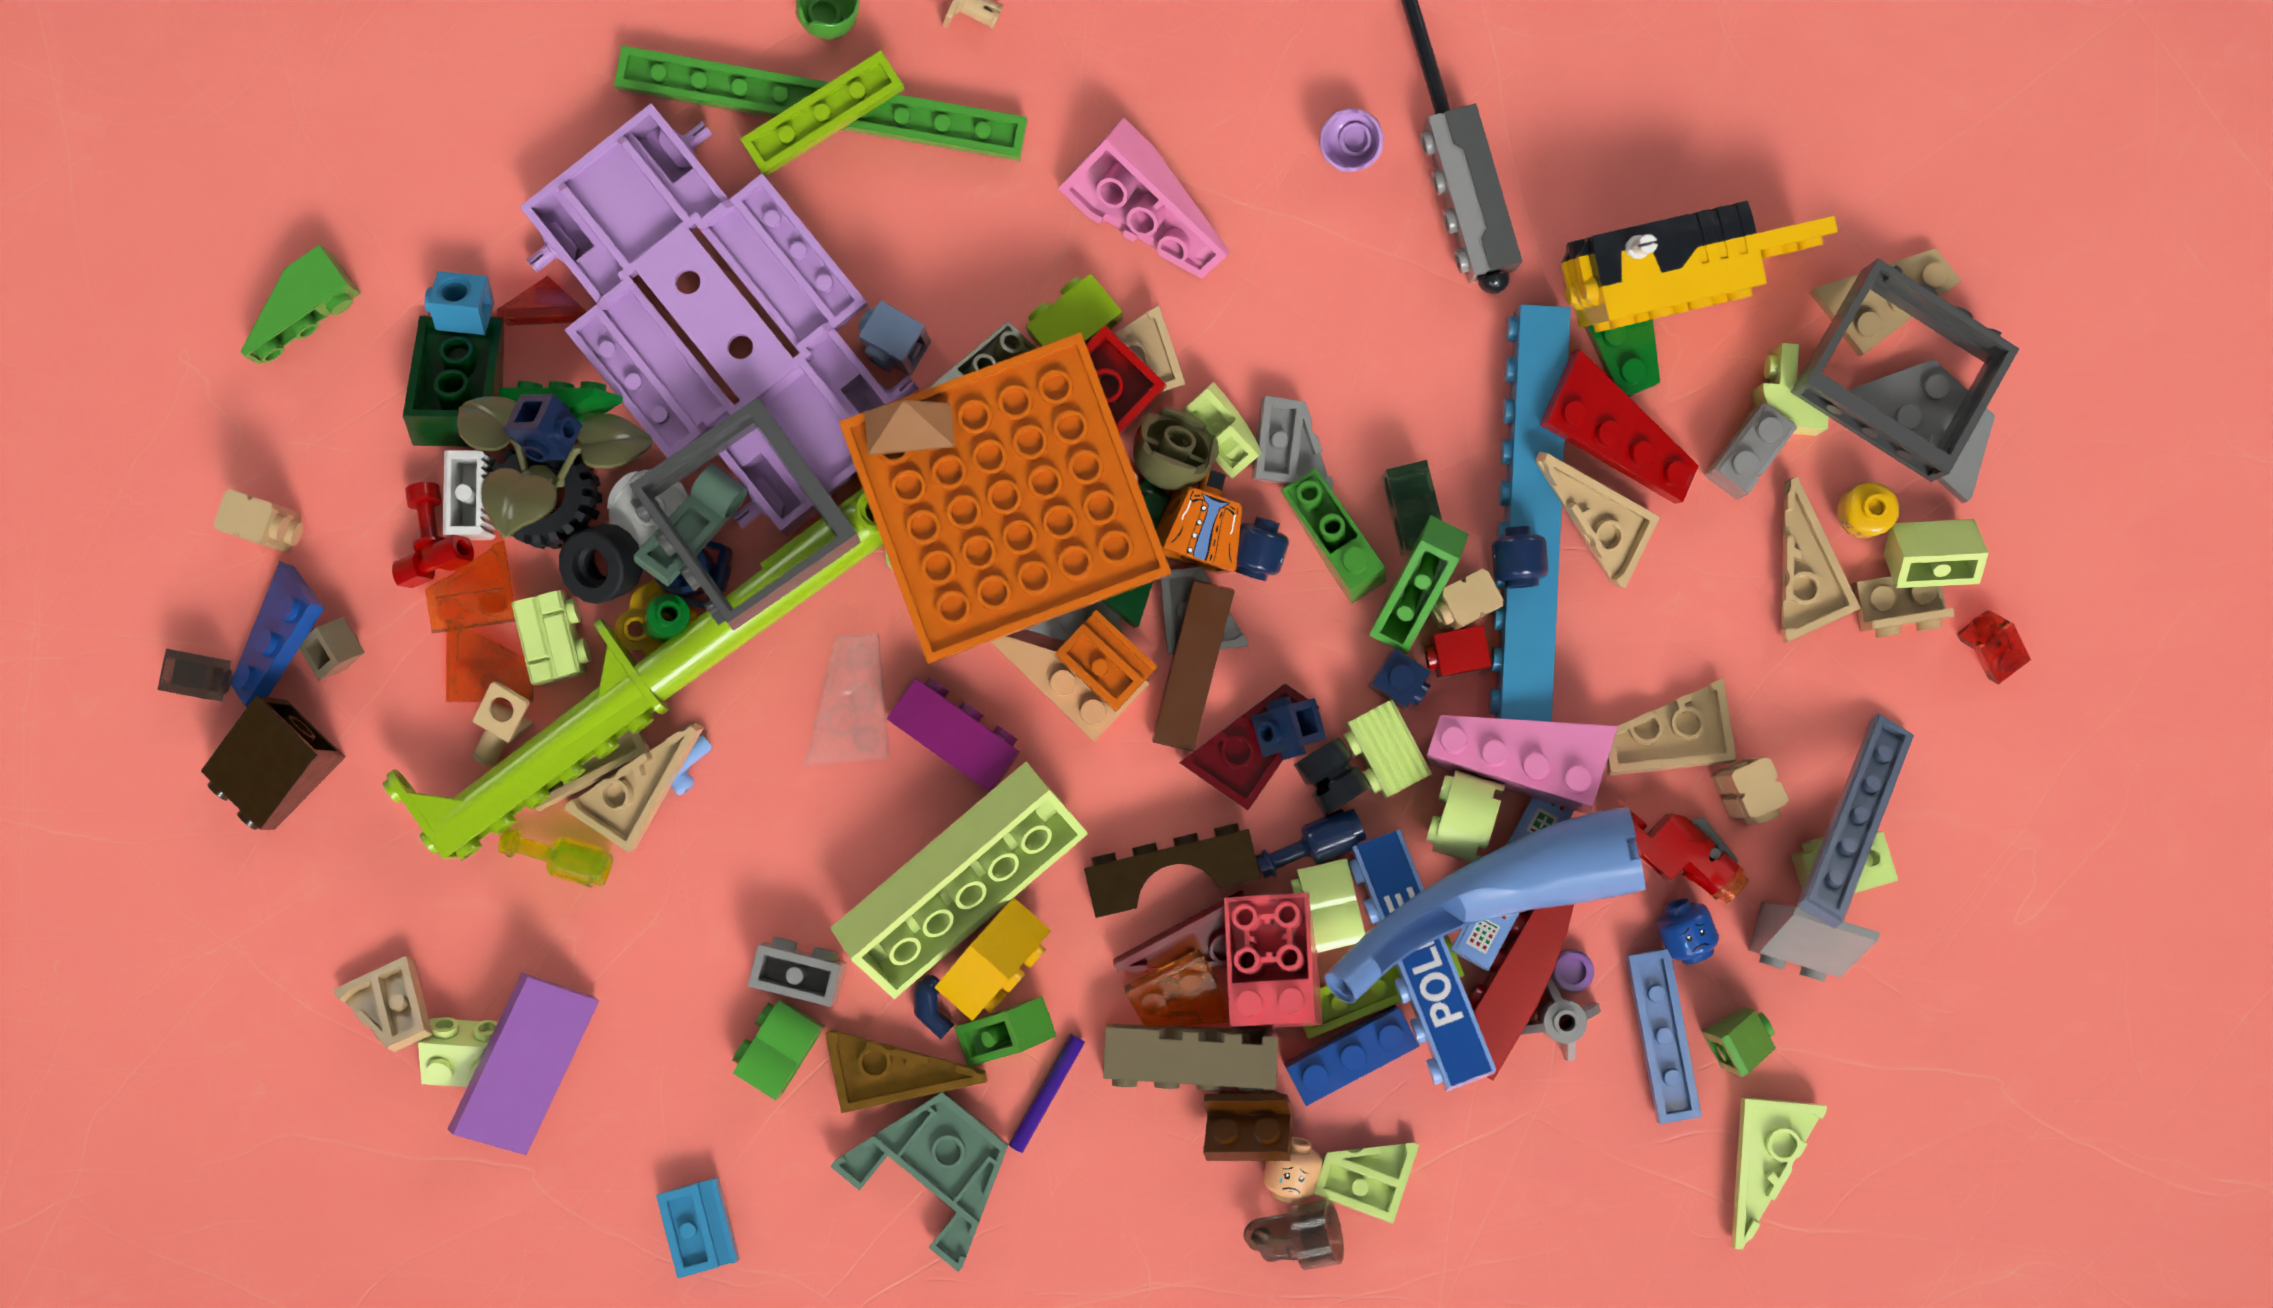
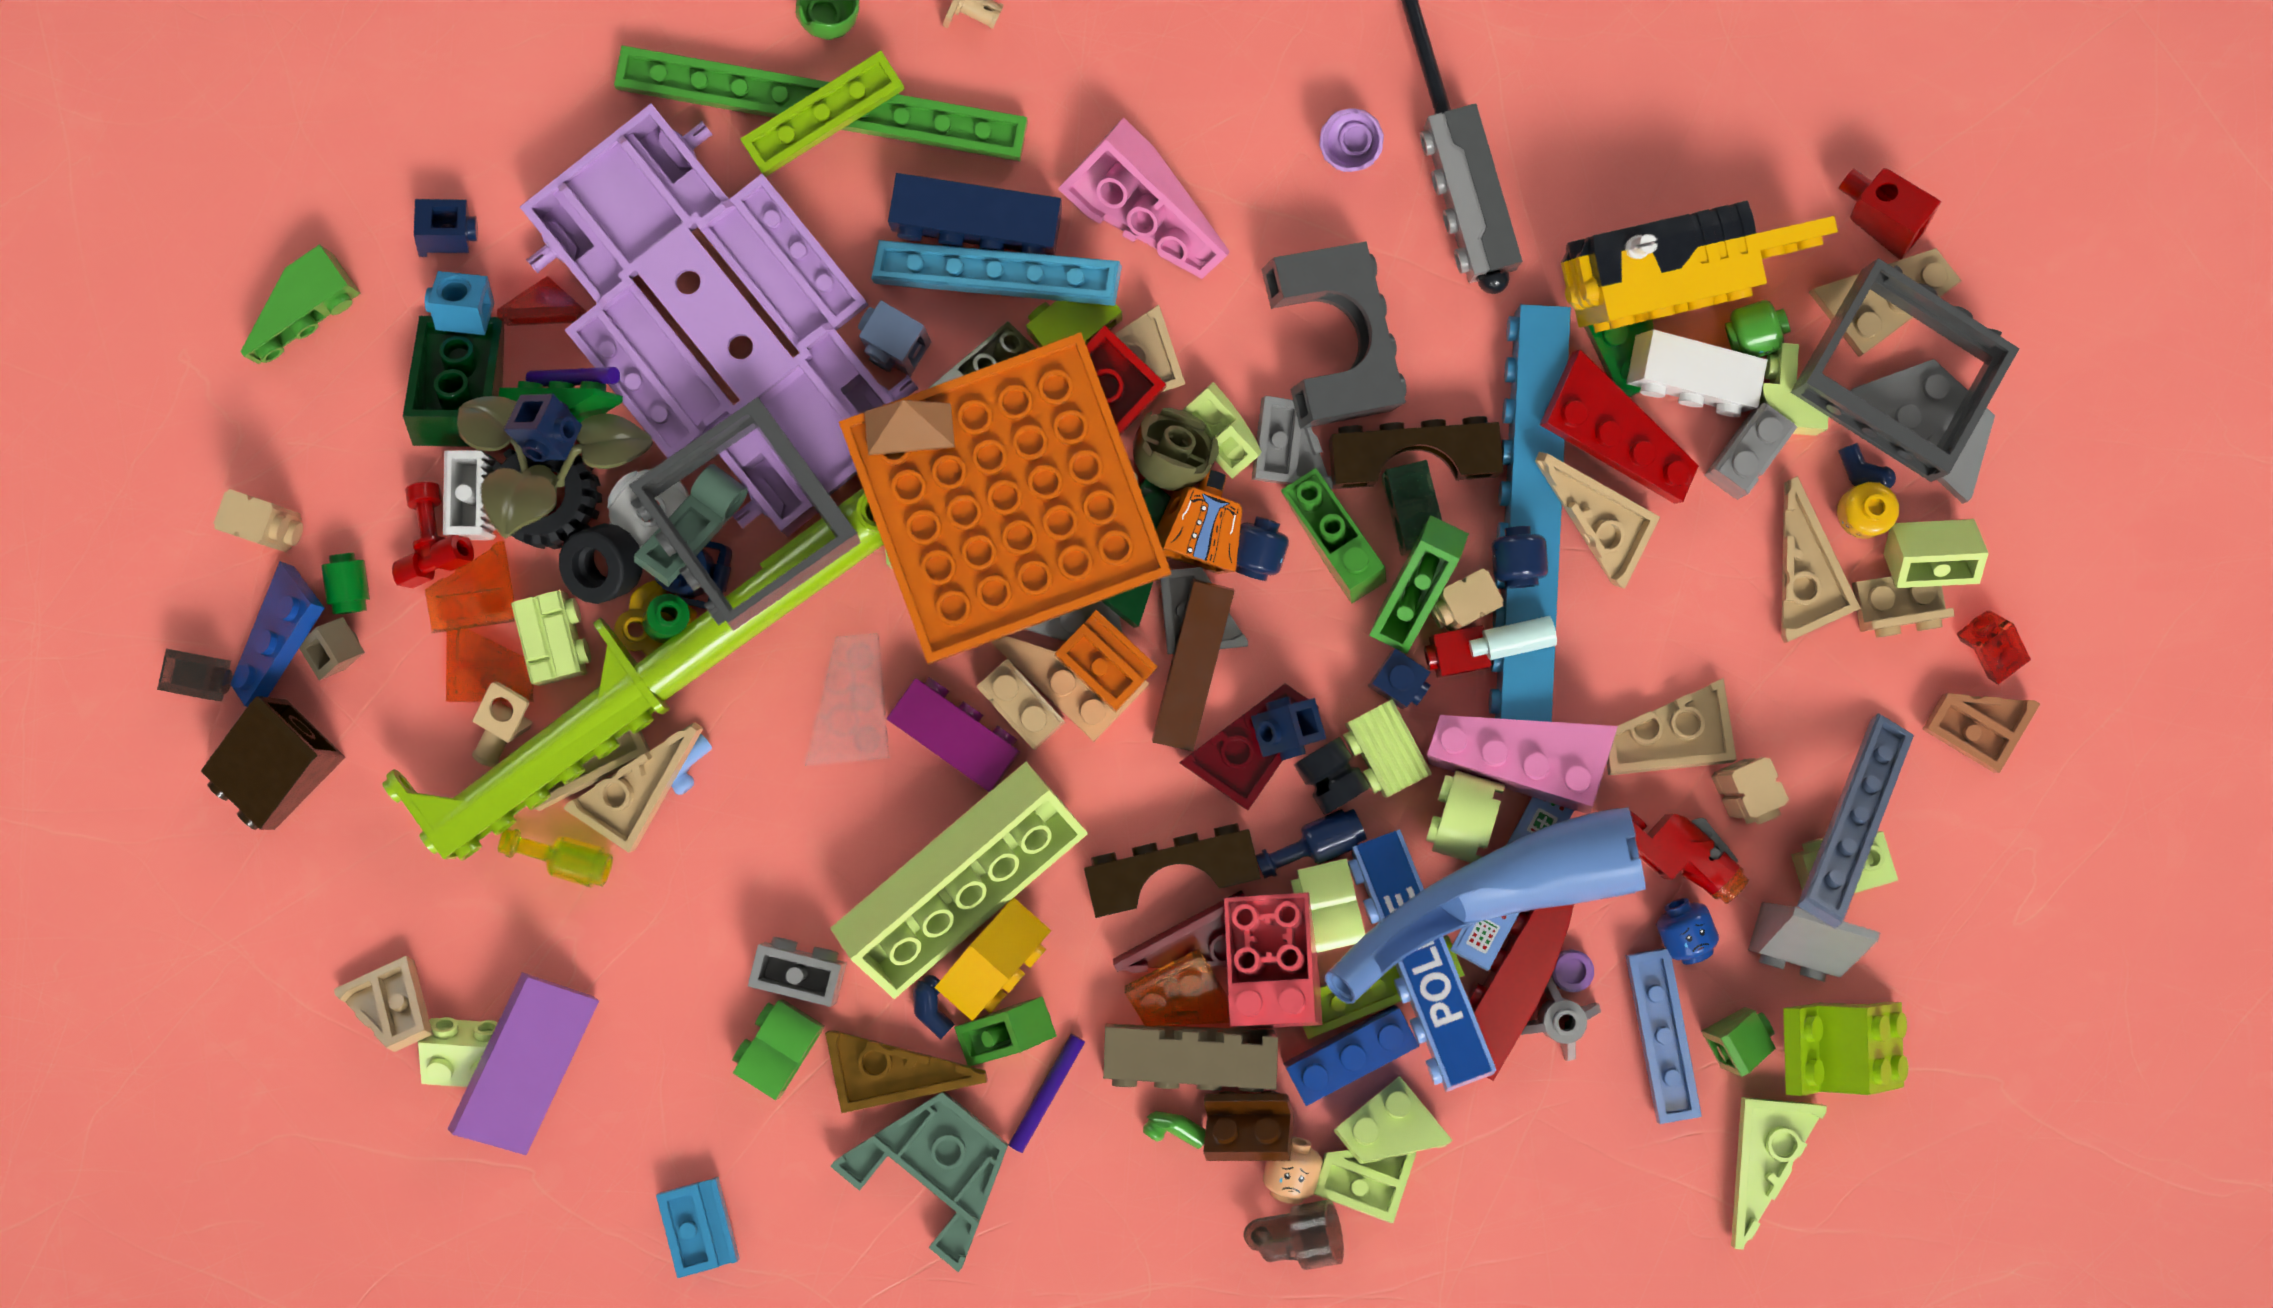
(345, 584): none -> green brick
(443, 226): none -> dark blue brick
(602, 375): none -> dark purple bar
(974, 215): none -> dark blue brick
(997, 272): none -> medium azure tile
(1020, 704): none -> tan brick
(1176, 1124): none -> bright green arm
(1347, 281): none -> dark grey arch
(1391, 1126): none -> yellowish green wing
(1467, 449): none -> dark brown arch
(1515, 638): none -> light aqua cylinder
(1696, 373): none -> white brick
(1757, 329): none -> bright green head
(1844, 1048): none -> lime bracket
(1862, 472): none -> dark blue arm
(1890, 209): none -> red torso
(1981, 726): none -> nougat wing

